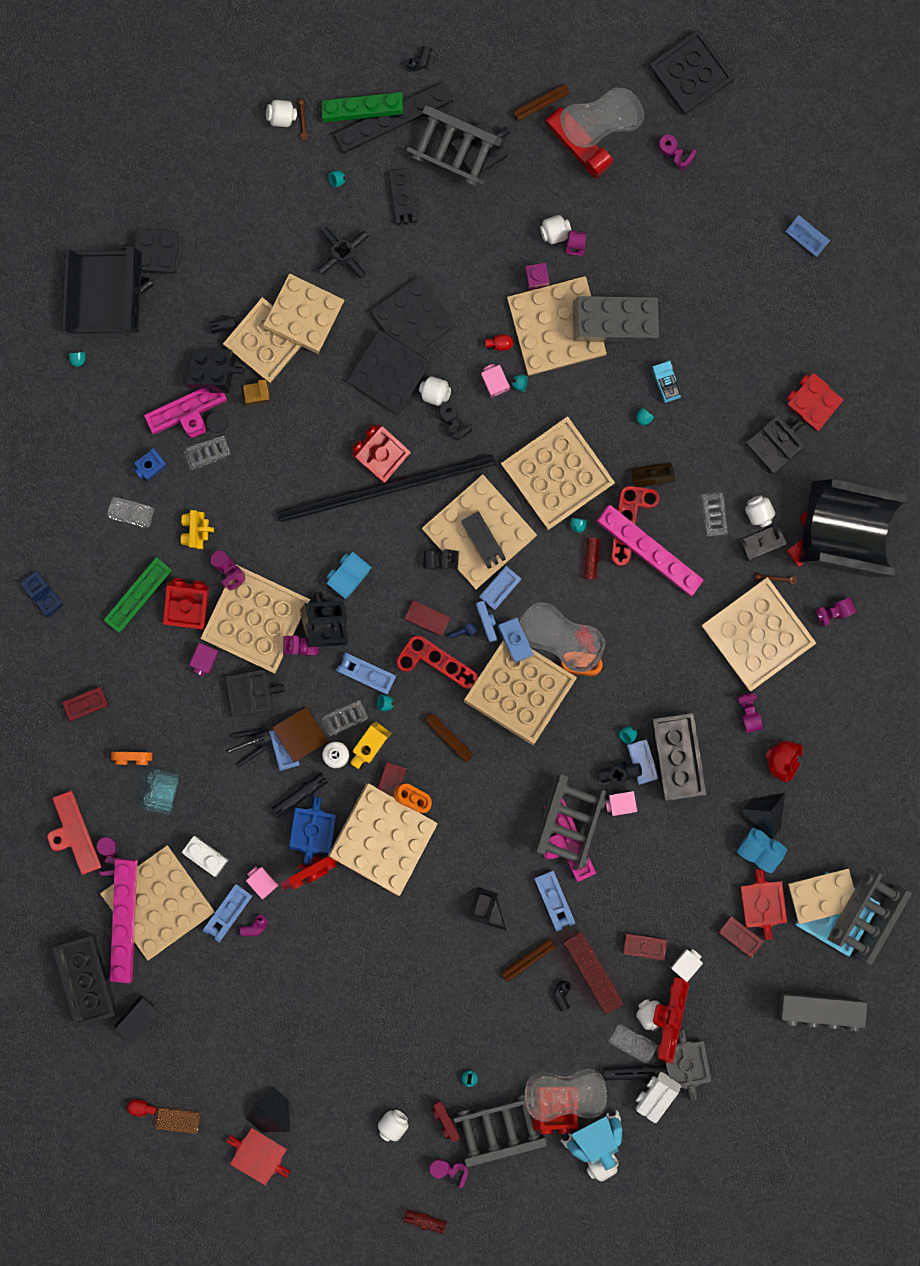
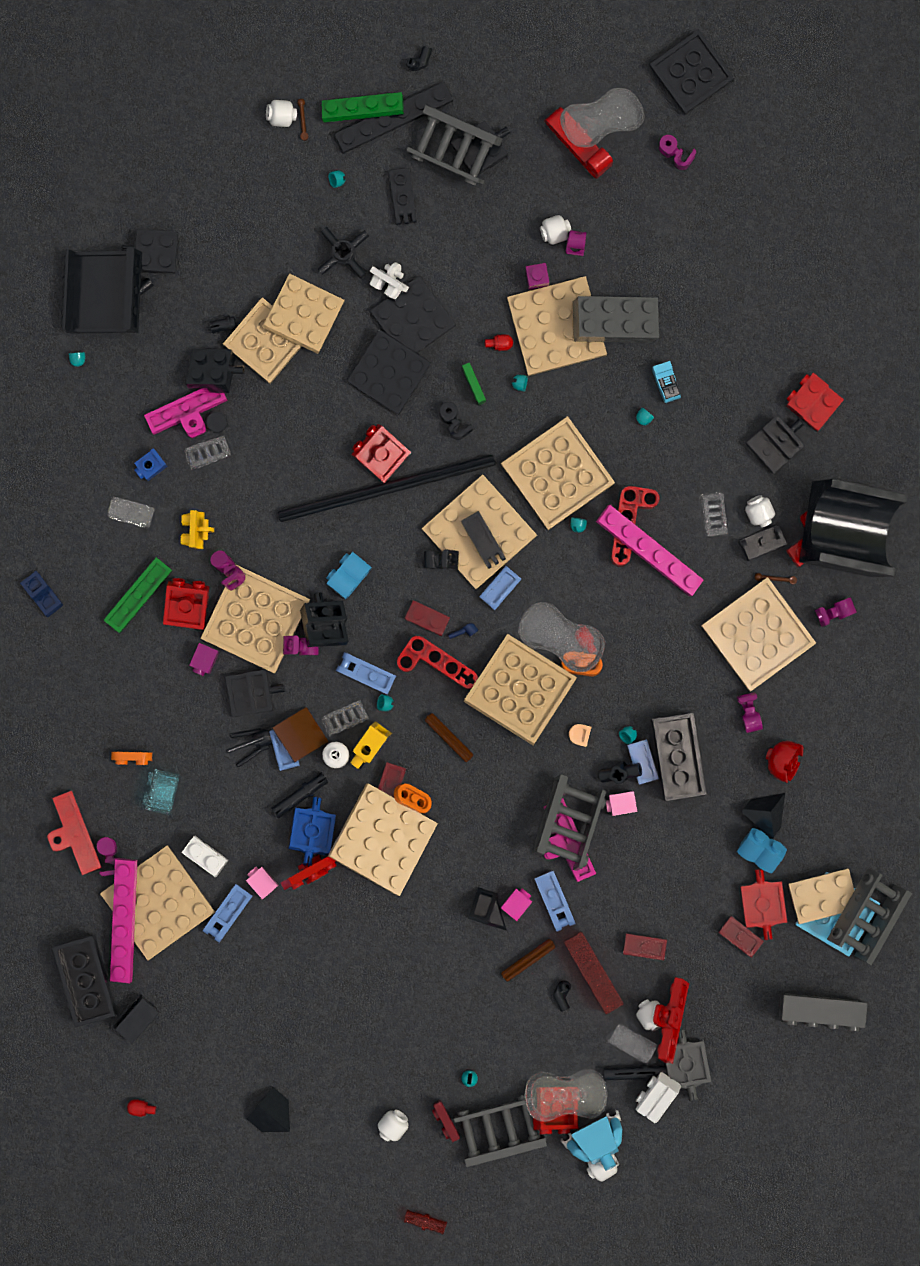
(85, 704): dark red plate -> none
(178, 1120): clear orange tile -> none
(256, 393): pearl gold panel -> none
(256, 928): magenta arm -> none
(258, 1156): red plate -> none
(381, 277): none -> white hips
(435, 391): white head -> none
(441, 1167): magenta leg -> none
(473, 383): none -> green tile
(487, 621): medium blue plate -> none
(494, 380): bright pink brick -> none
(515, 640): medium blue plate -> none
(517, 903): none -> dark pink brick
(541, 102): reddish brown axle -> none
(579, 734): none -> light nougat tile
(592, 559): clear red pin -> none
(653, 475): dark brown plate -> none
(687, 964): white brick -> none
(807, 235): medium blue plate -> none

